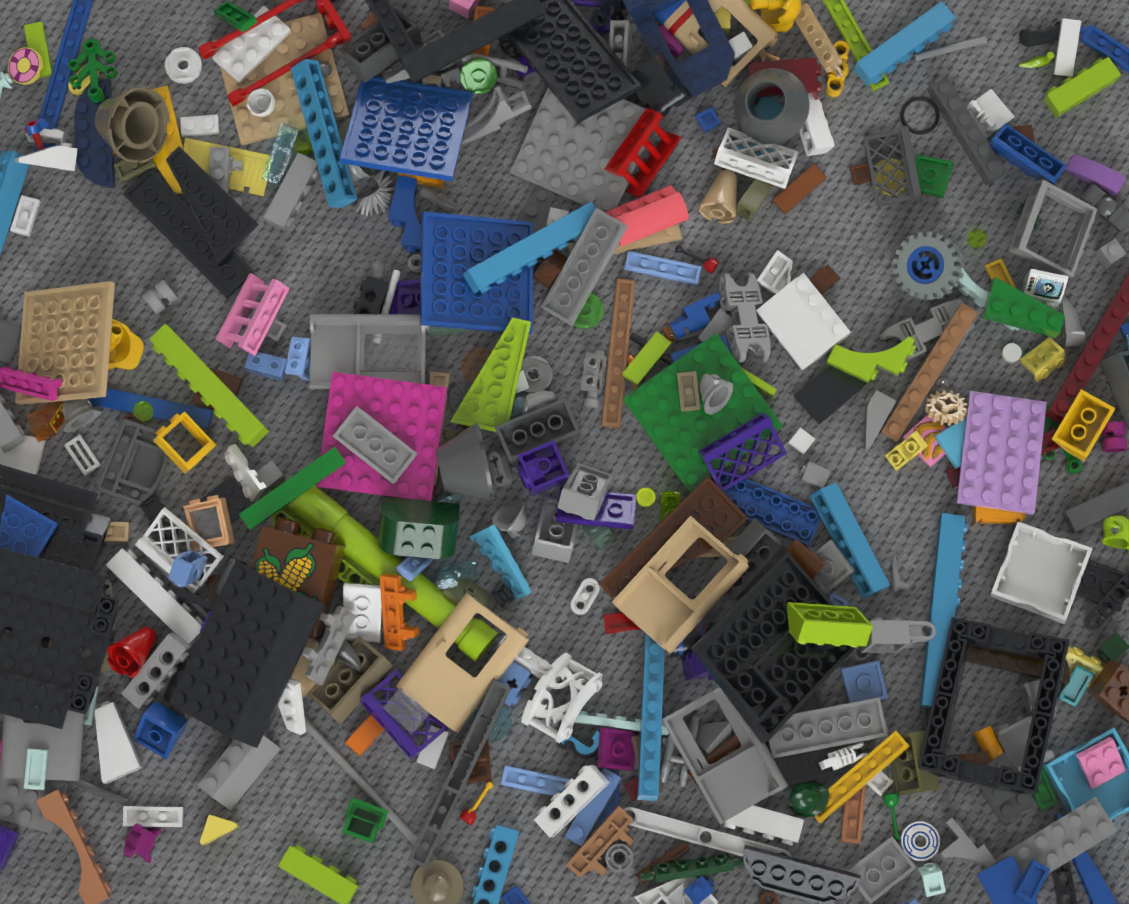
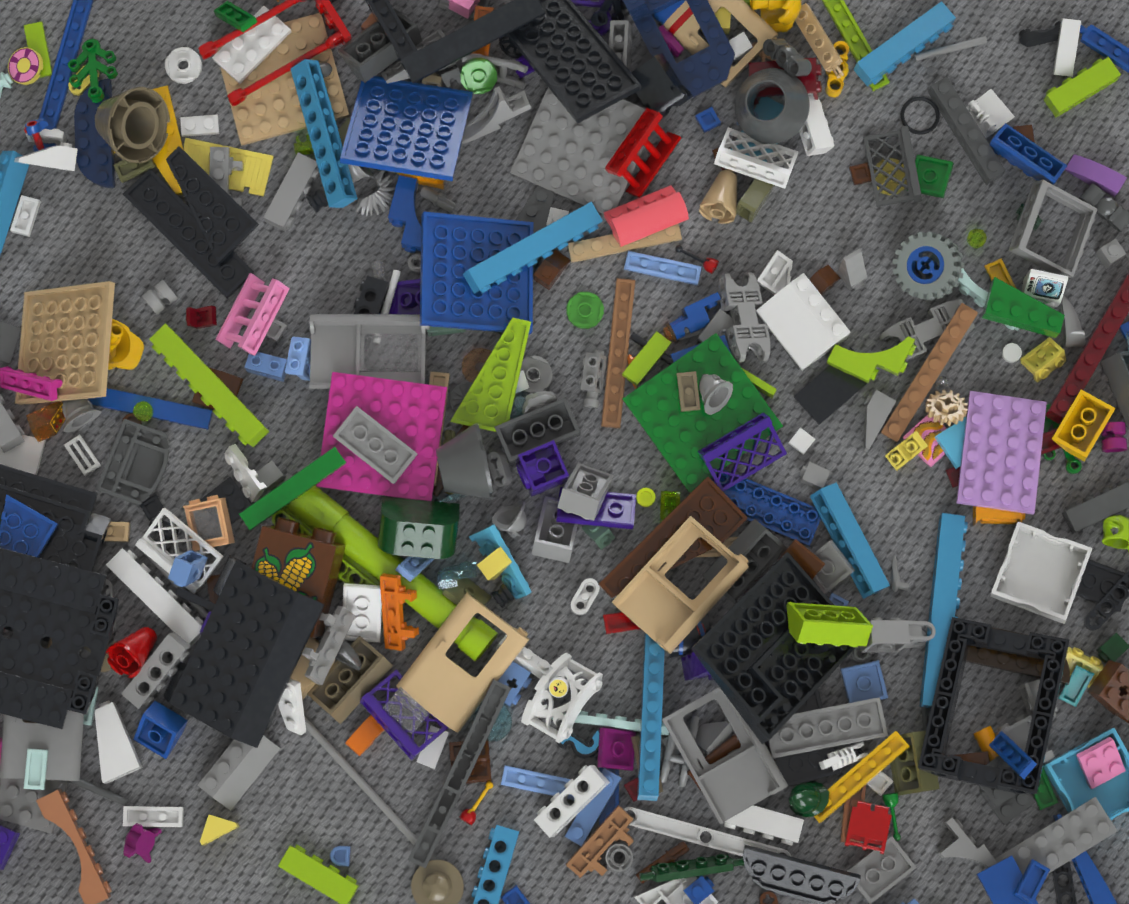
(195, 430): yellow window -> none
(201, 317): none -> dark red bracket
(261, 102): white hair -> none
(280, 153): clear light blue slope -> none
(317, 201): none -> black wheel
(340, 855): none -> medium blue tile
(364, 820): green plate -> none
(494, 564): none -> light yellow slope
(558, 687): none -> light yellow tile
(584, 266): light grey plate -> none
(787, 57): none -> dark grey piece
(799, 189): dark orange tile -> none
(853, 270): none -> light grey slope
(868, 826): none -> red plate
(908, 841): white tile -> none
(932, 879): light aqua bracket -> none
(1013, 754): none -> blue tile
(1038, 61): lime bar -> none

